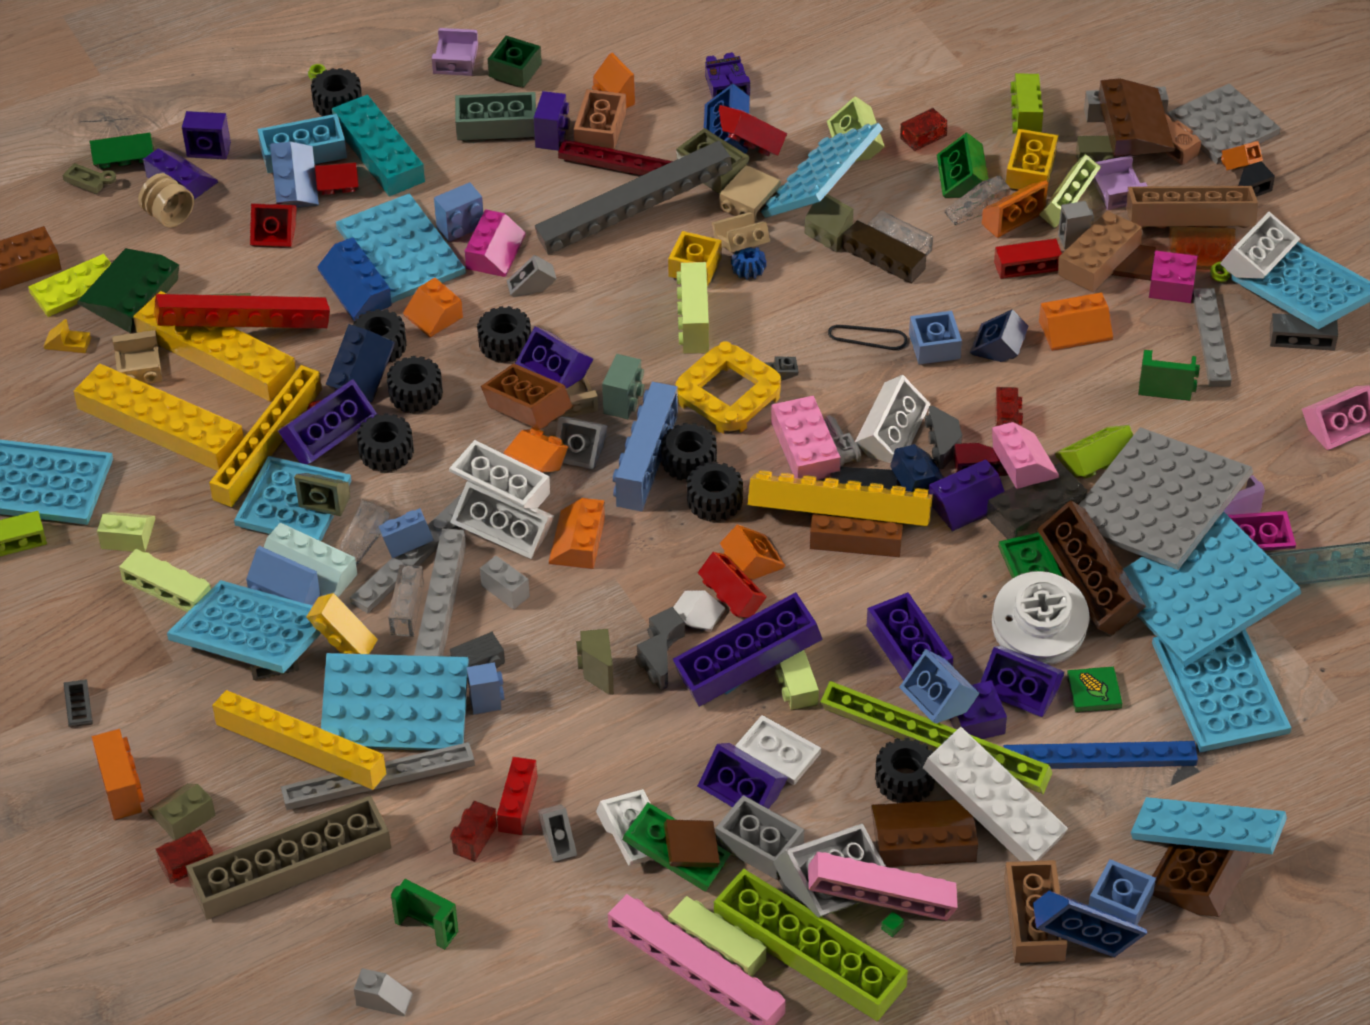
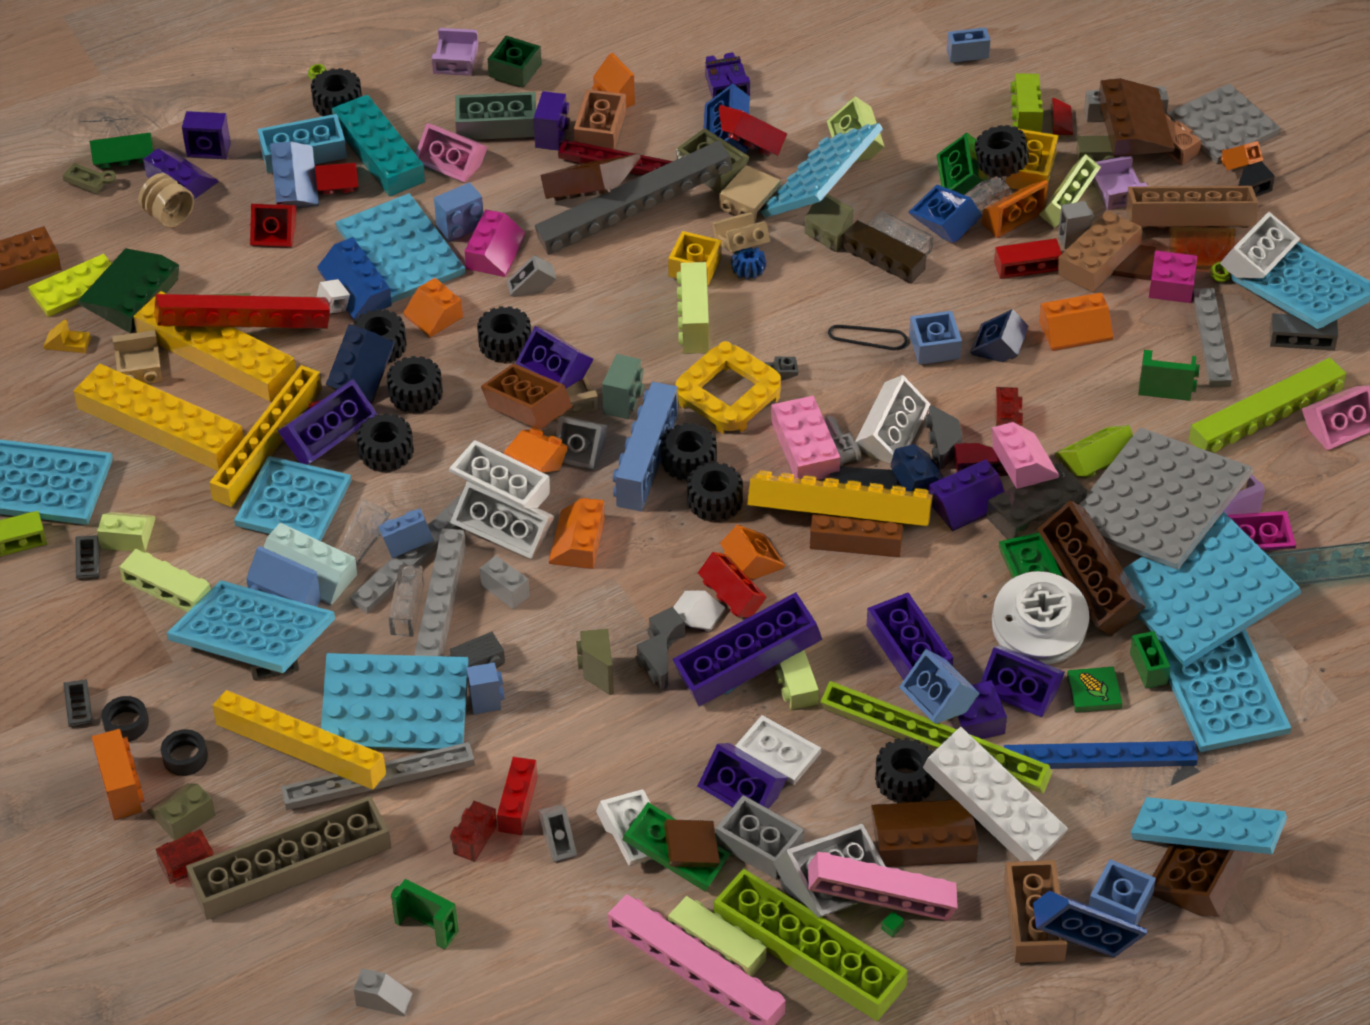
(87, 542): none -> dark grey slope
(126, 704): none -> black tyre
(181, 738): none -> black tyre
(322, 493): olive slope -> none
(335, 294): none -> white brick
(340, 626): yellow brick -> none
(450, 152): none -> bright pink slope
(587, 177): none -> reddish brown slope
(923, 129): clear red brick -> none
(946, 213): none -> blue slope
(968, 45): none -> medium blue brick
(1001, 151): none -> black tyre
(1061, 118): none -> red slope
(1150, 659): none -> green brick
(1267, 406): none -> lime brick

